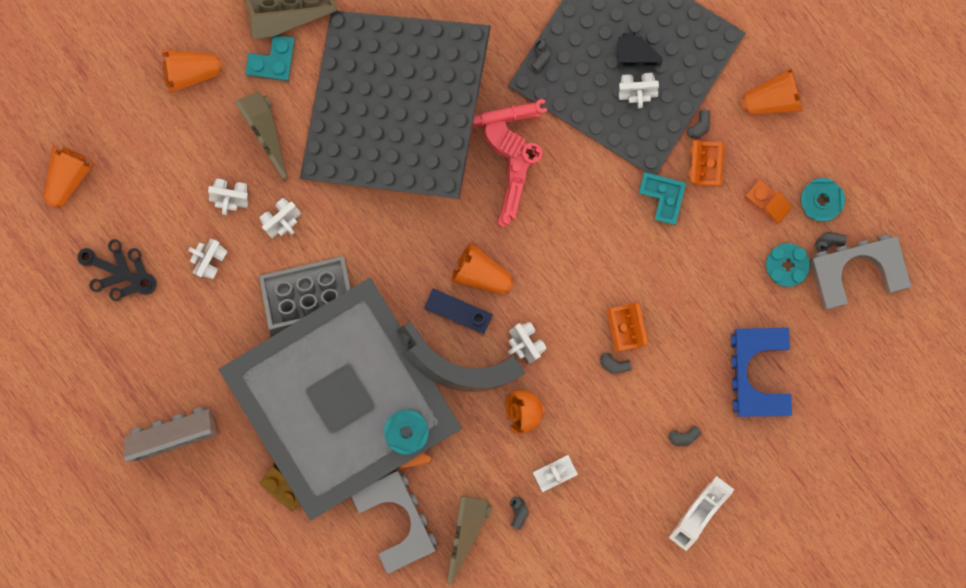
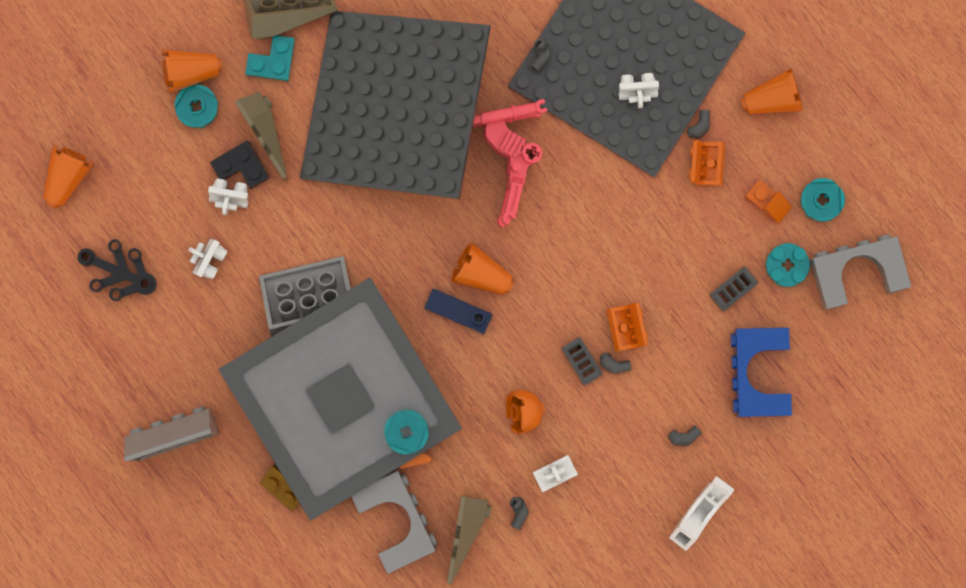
(193, 94): none -> teal plate
(241, 159): none -> black plate
(282, 221): white hips -> none
(450, 374): dark grey arch -> none
(523, 345): white hips -> none
(578, 342): none -> dark grey slope
(635, 51): black slope -> none
(669, 194): teal plate -> none
(747, 275): none -> dark grey slope
(829, 239): dark grey arm -> none

